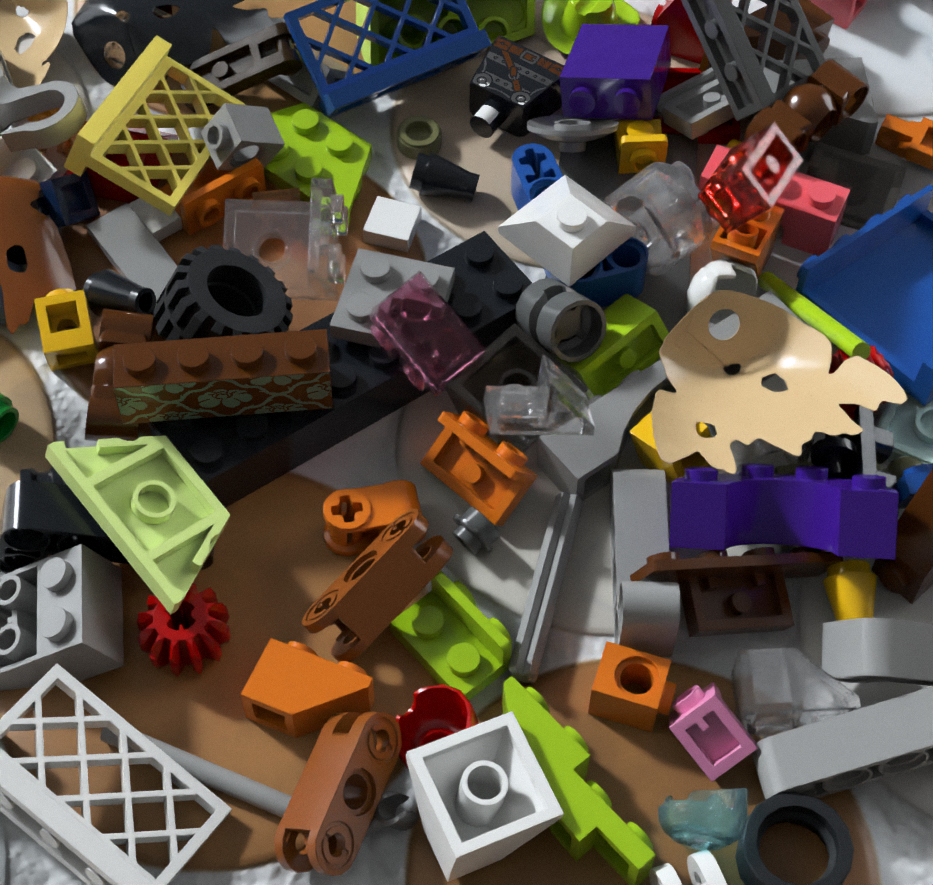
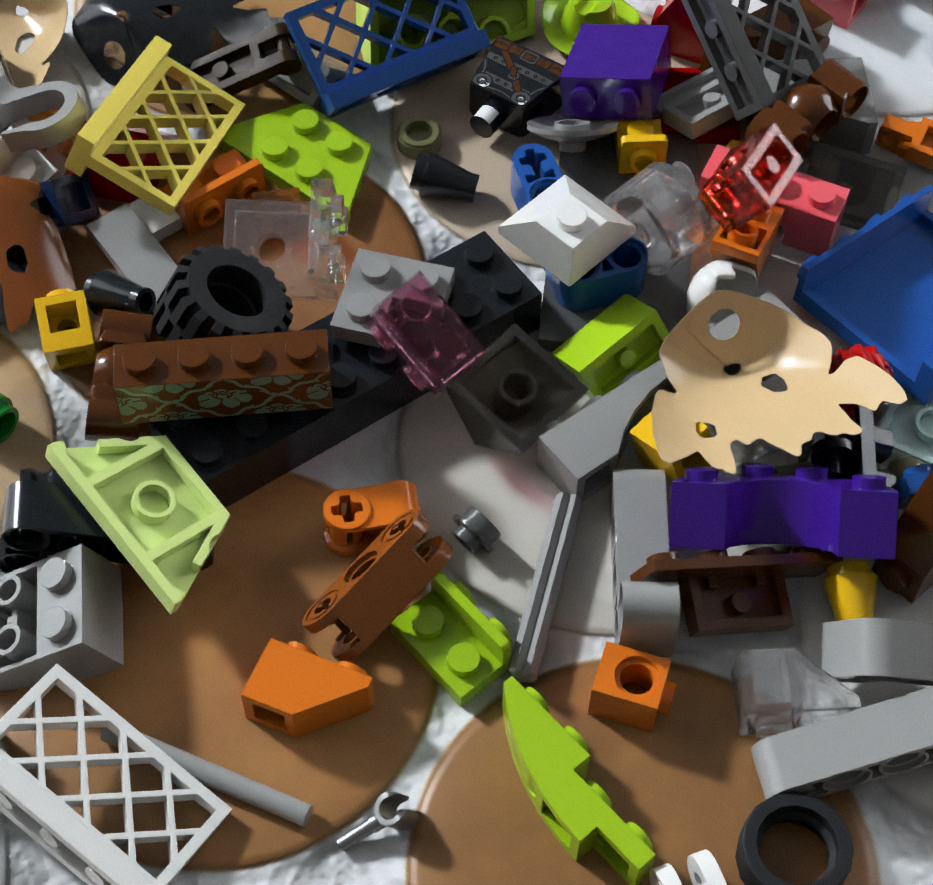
(189, 645): red gear -> none
(241, 134): light grey brick -> none
(338, 792): dark orange piece -> none
(392, 224): white tile -> none
(434, 715): red hair -> none
(477, 467): orange bracket -> none
(480, 794): white slope -> none
(546, 409): clear slope -> none
(561, 319): dark grey wheel -> none
(706, 818): clear light blue hair -> none
(709, 730): bright pink bracket -> none
(814, 316): lime bar -> none

